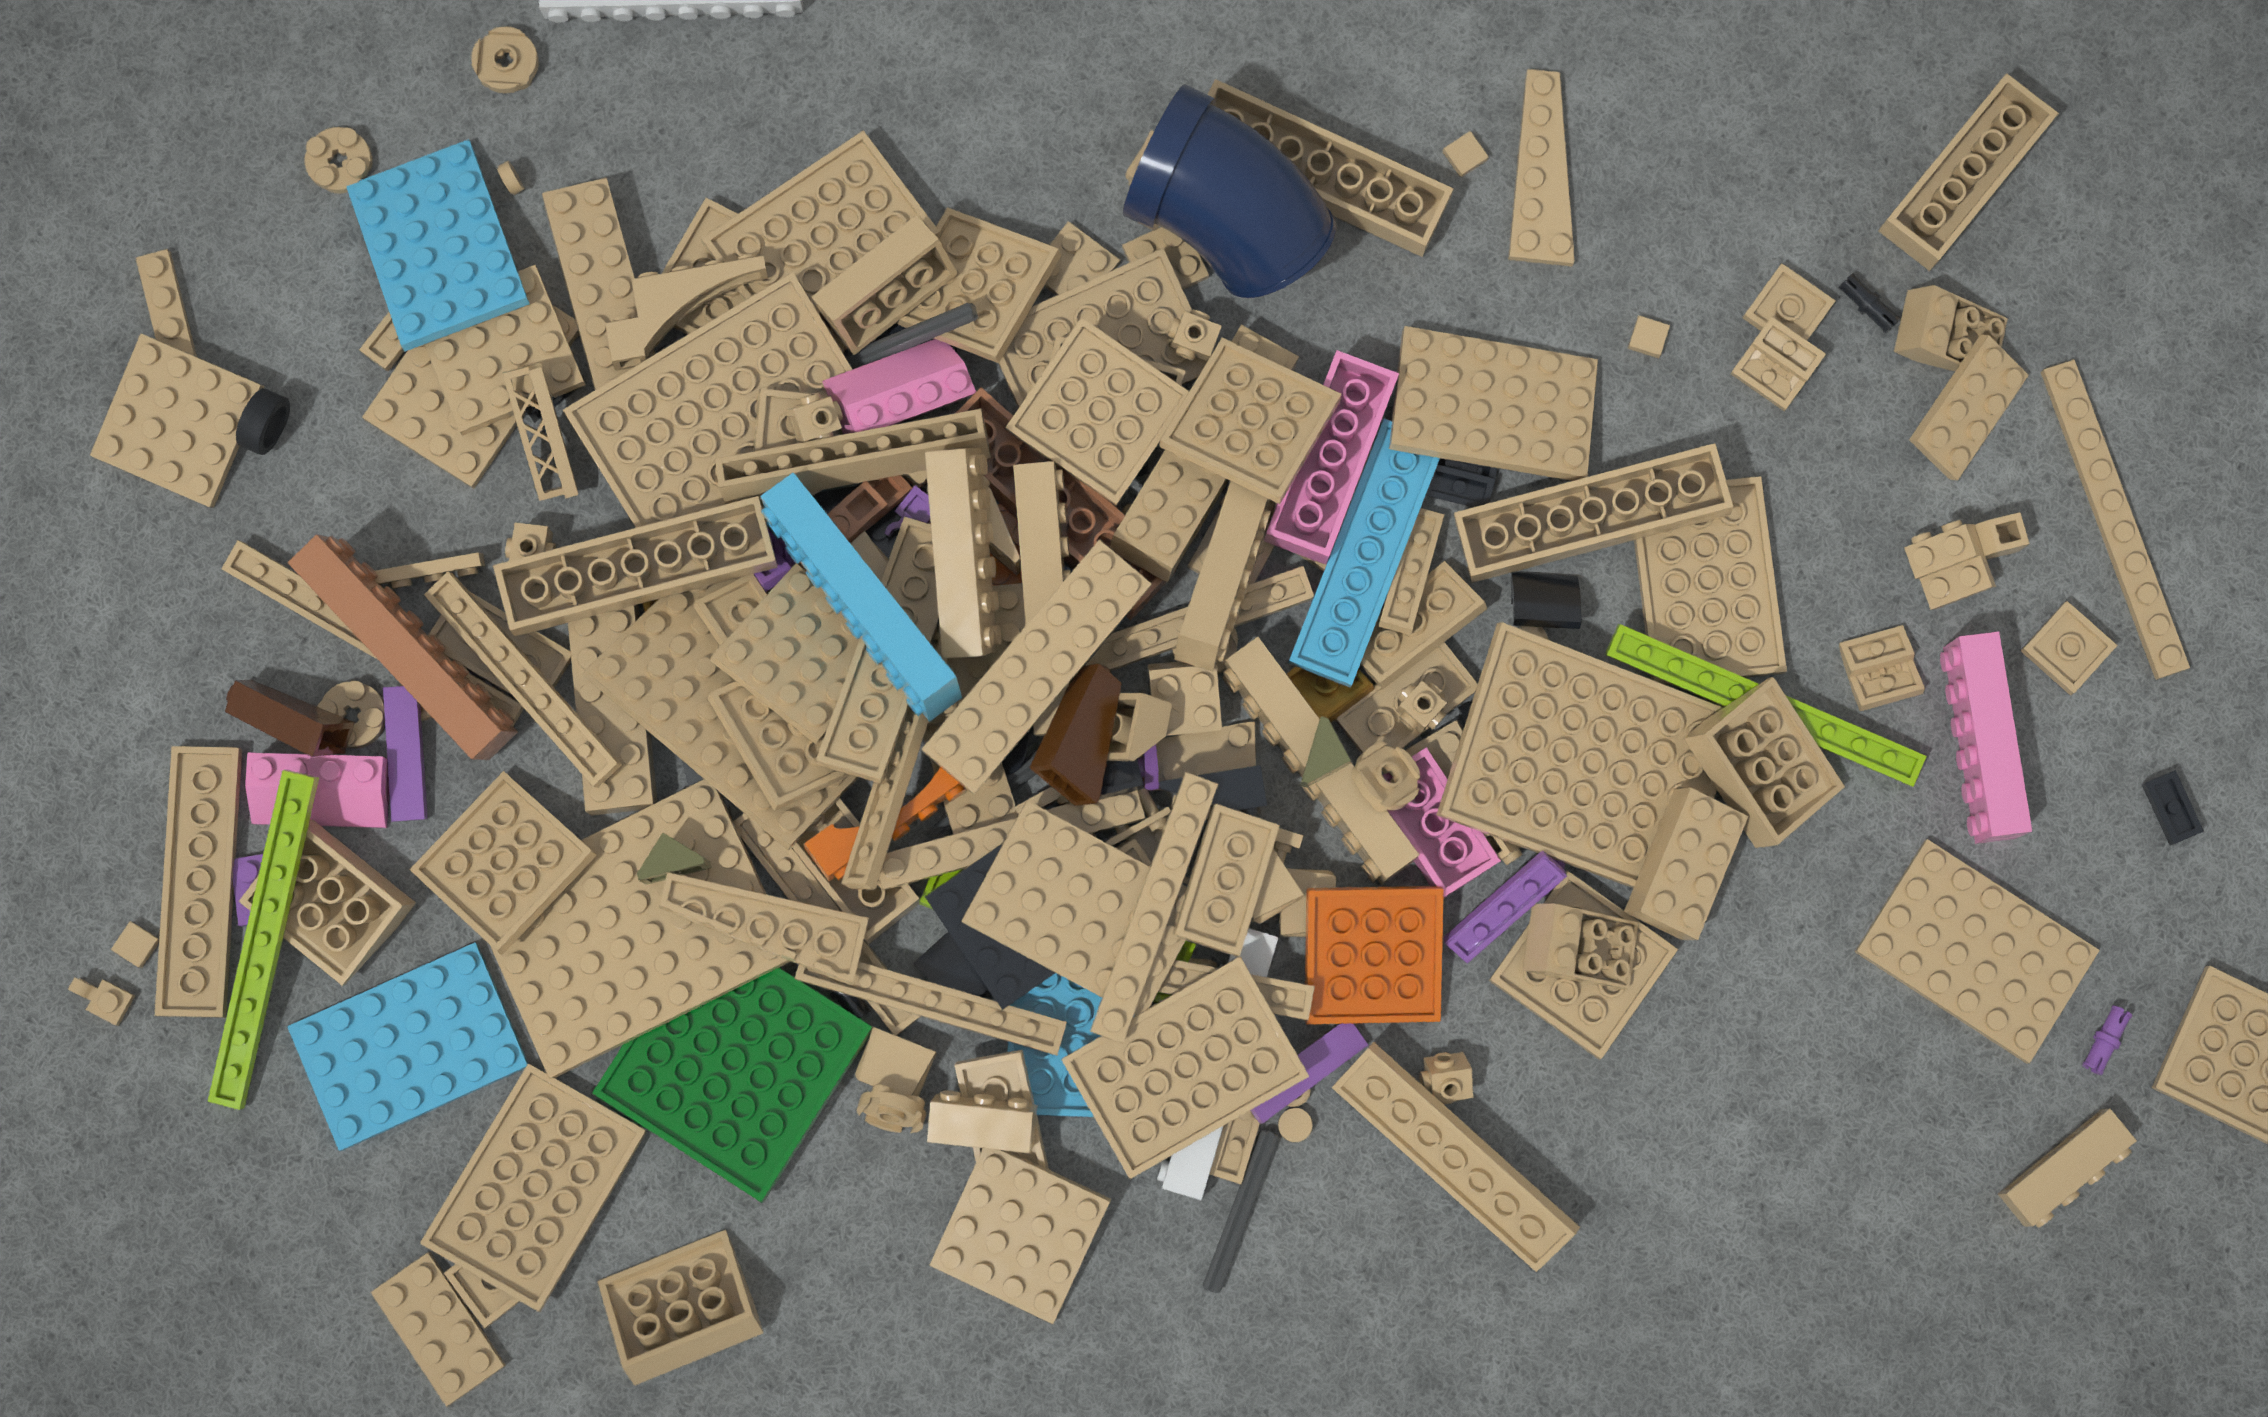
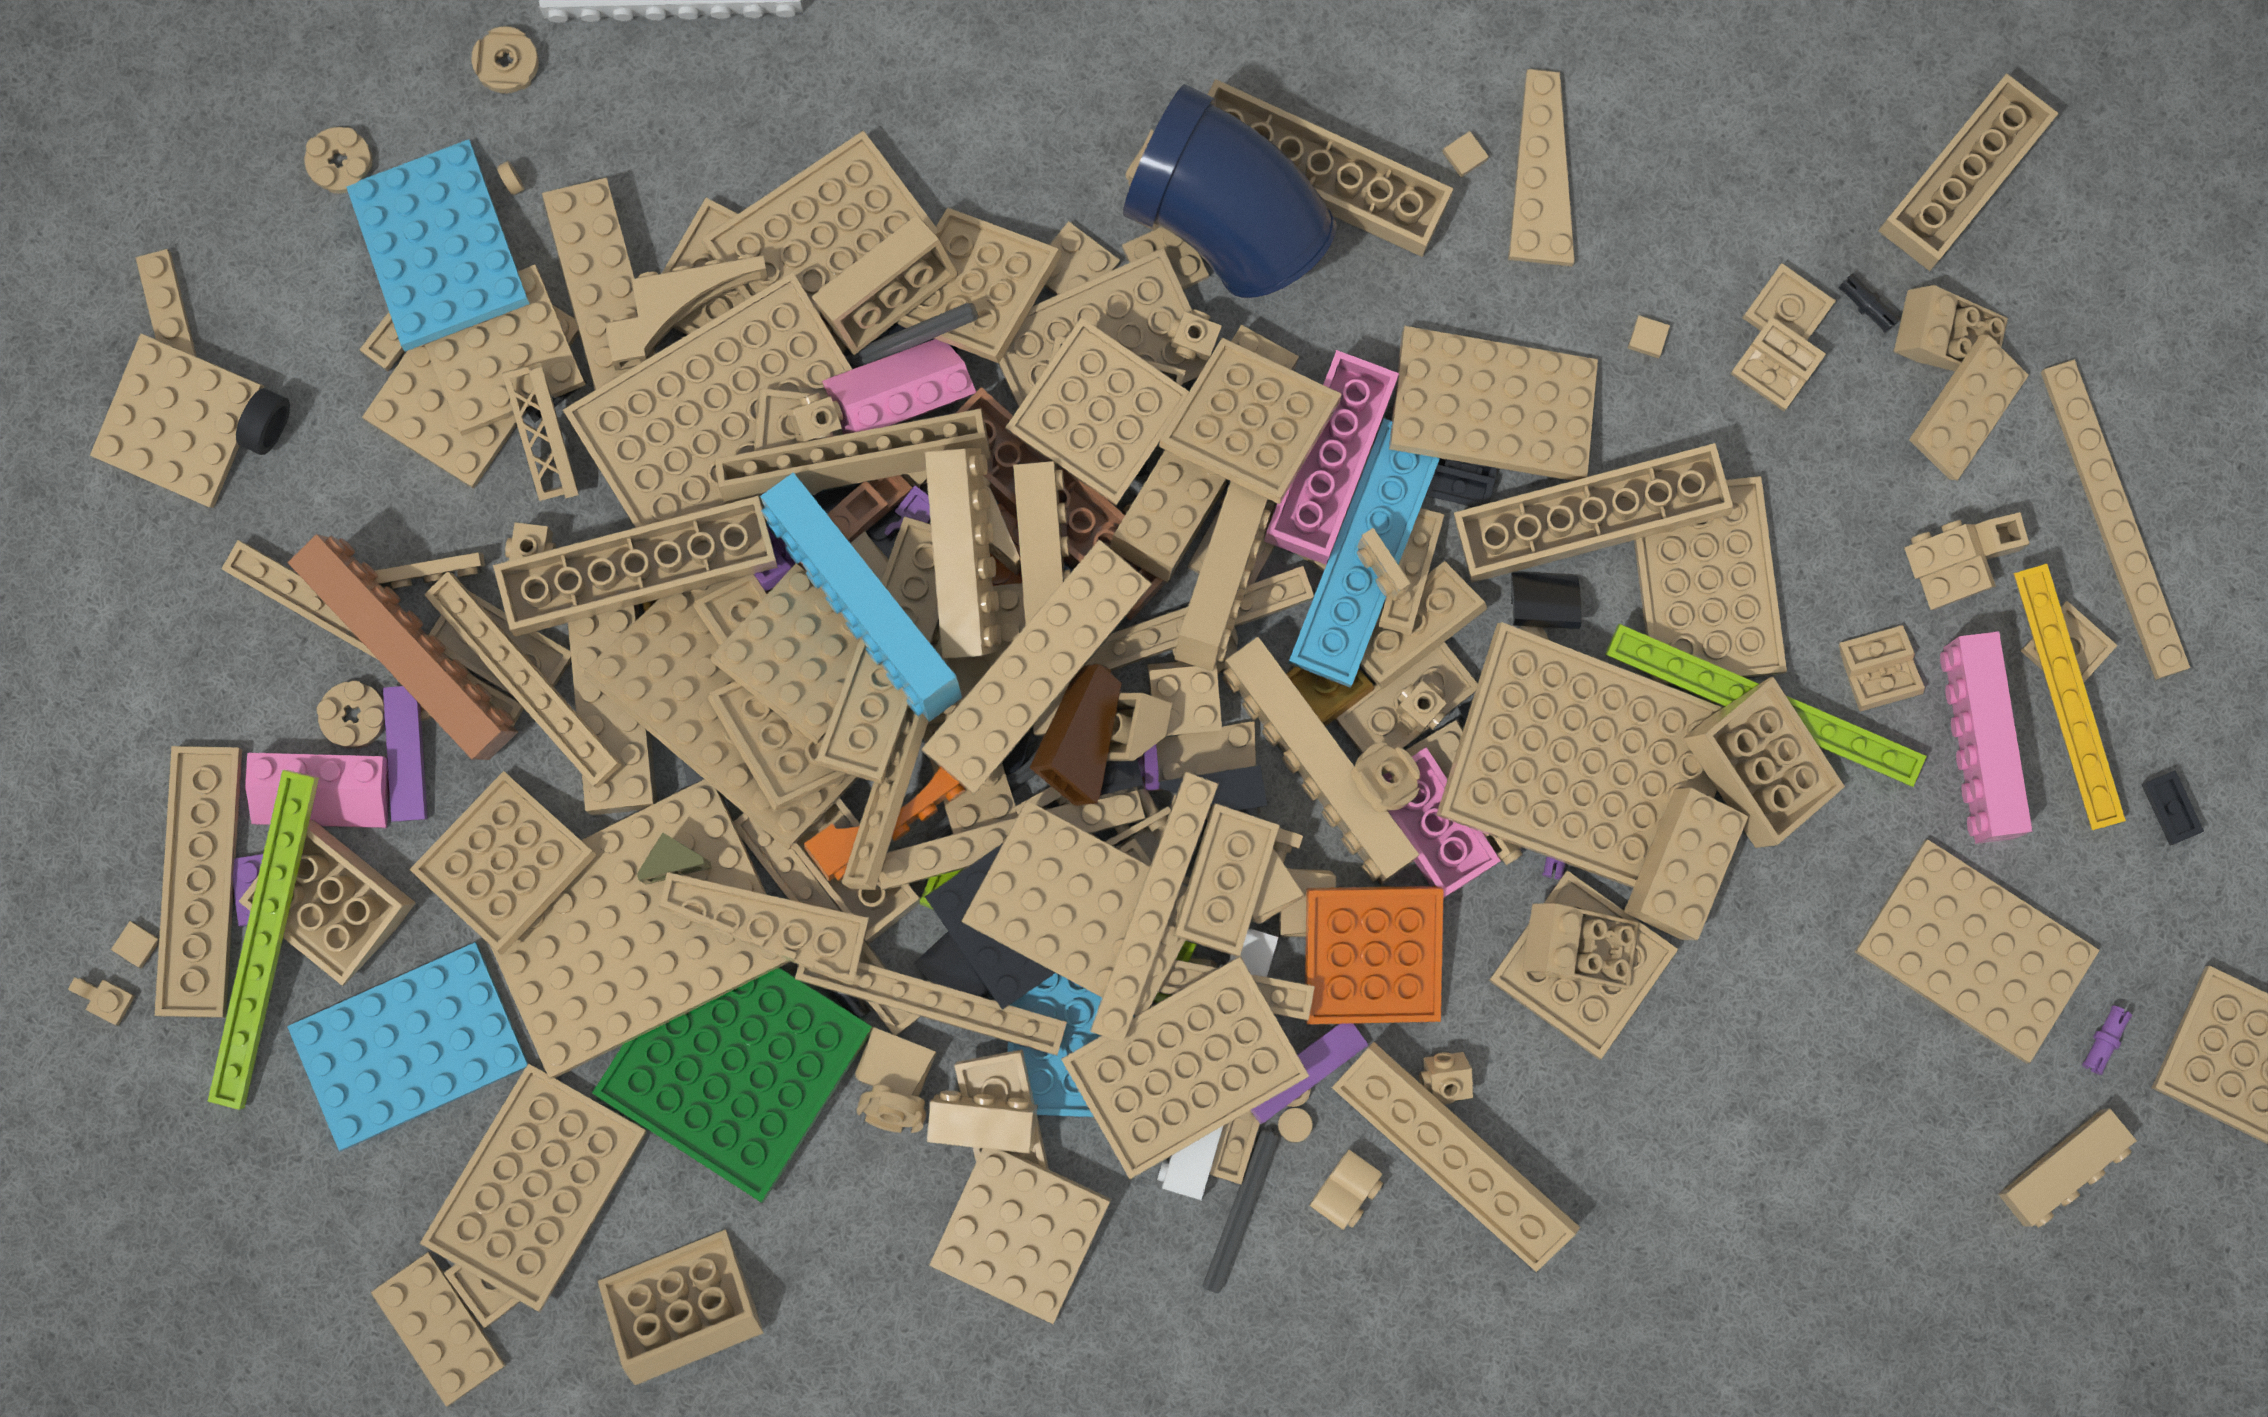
(289, 719): reddish brown slope -> none
(1325, 756): olive slope -> none
(1346, 1190): none -> tan brick
(1375, 554): none -> tan plate
(1505, 906): medium lavender tile -> none
(2069, 697): none -> yellow plate

